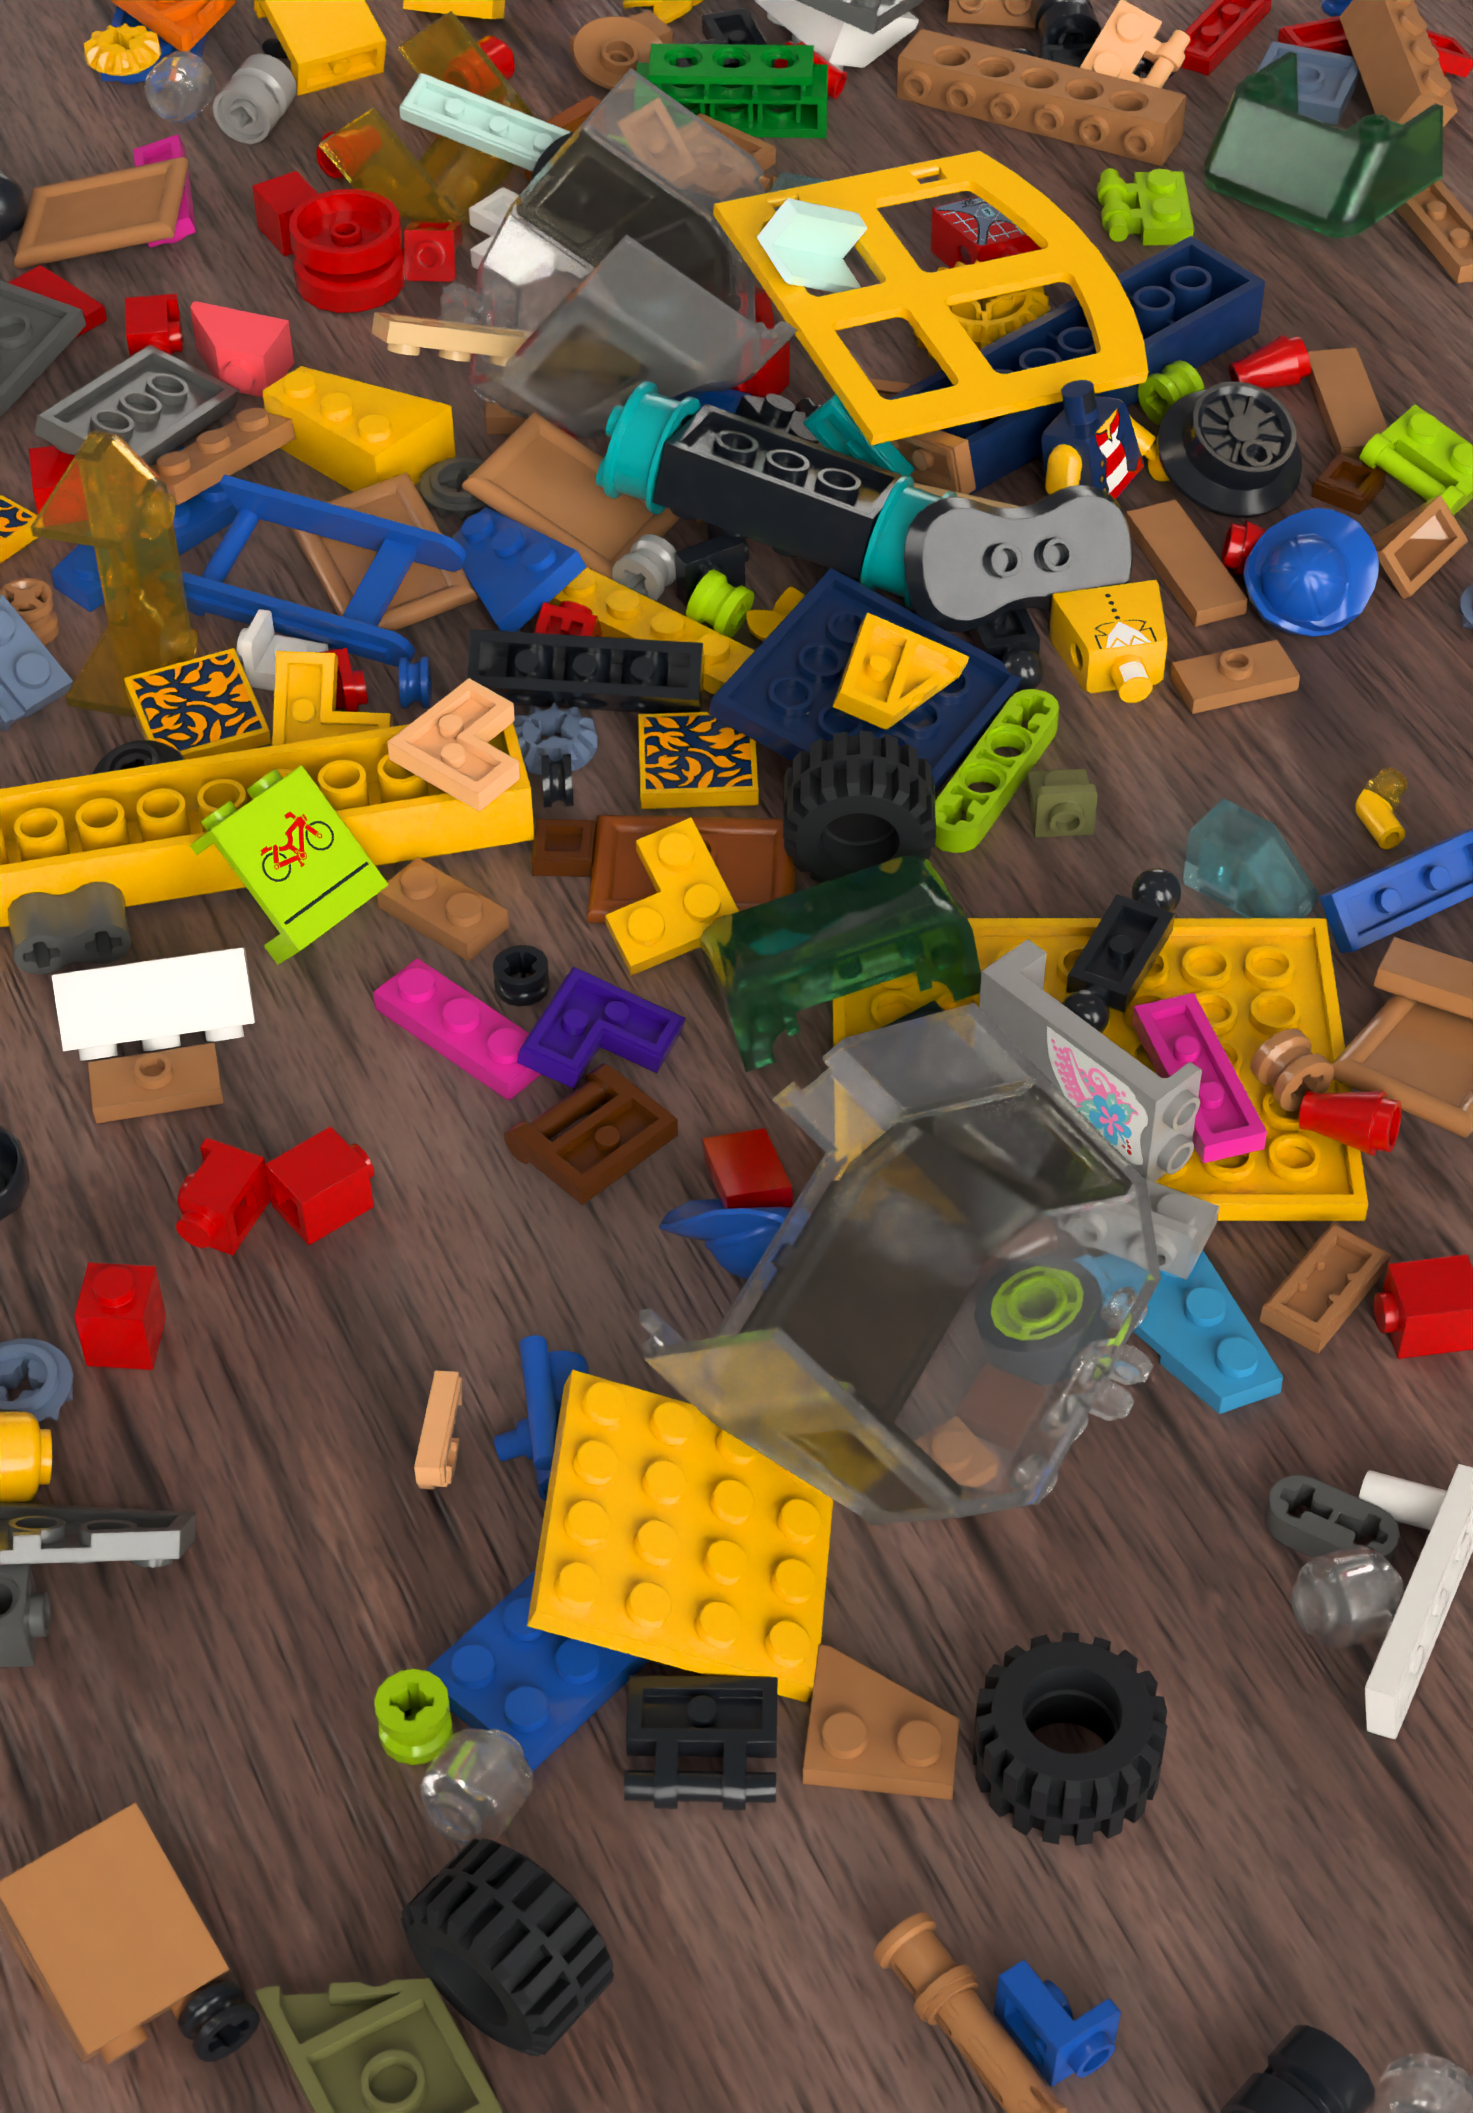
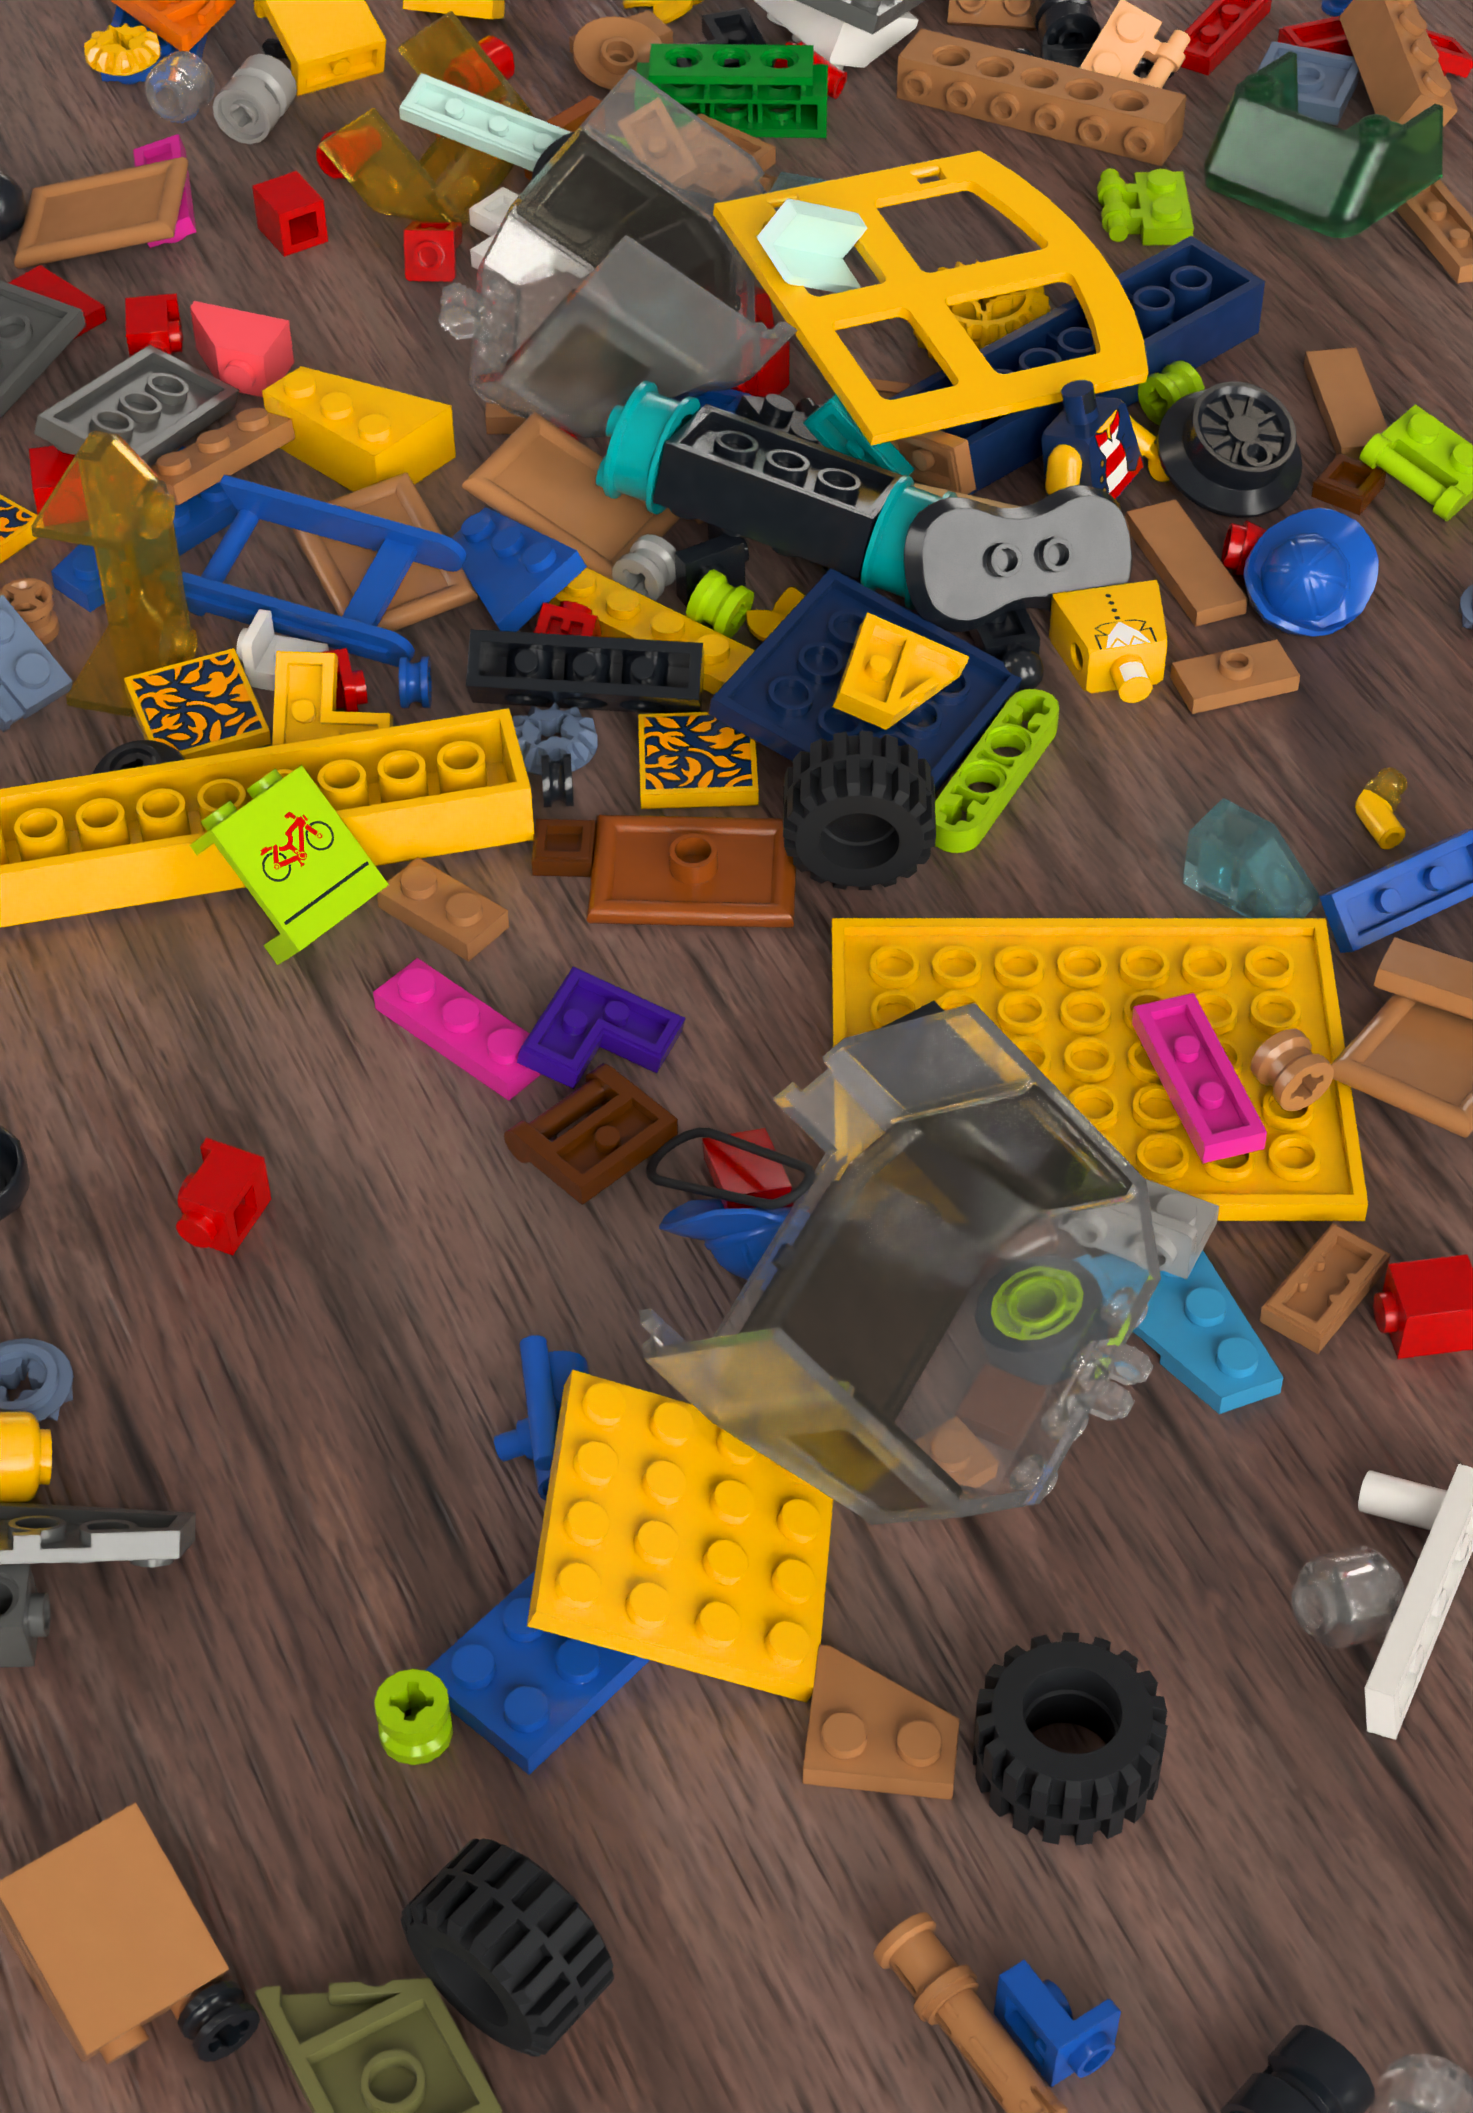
(69, 928): dark grey axle -> none
(120, 1316): red brick -> none
(154, 1002): white slope -> none
(155, 1083): medium nougat plate -> none
(320, 1184): red brick -> none
(347, 250): red wheel -> none
(437, 1448): light nougat tile -> none
(442, 483): dark grey gear -> none
(452, 746): light nougat plate -> none
(453, 339): tan plate -> none
(476, 1785): clear head -> none
(518, 990): black bush -> none
(685, 903): yellow plate -> none
(701, 1719): black plate -> none
(724, 1194): none -> black piece
(834, 944): clear green windscreen -> none
(975, 231): red torso -> none
(1061, 802): olive bracket -> none
(1123, 948): black plate -> none
(1123, 1099): light grey panel -> none
(1274, 365): red cone -> none
(1332, 1521): dark grey beam -> none
(1356, 1119): red cone -> none
(1418, 545): medium nougat slope -> none

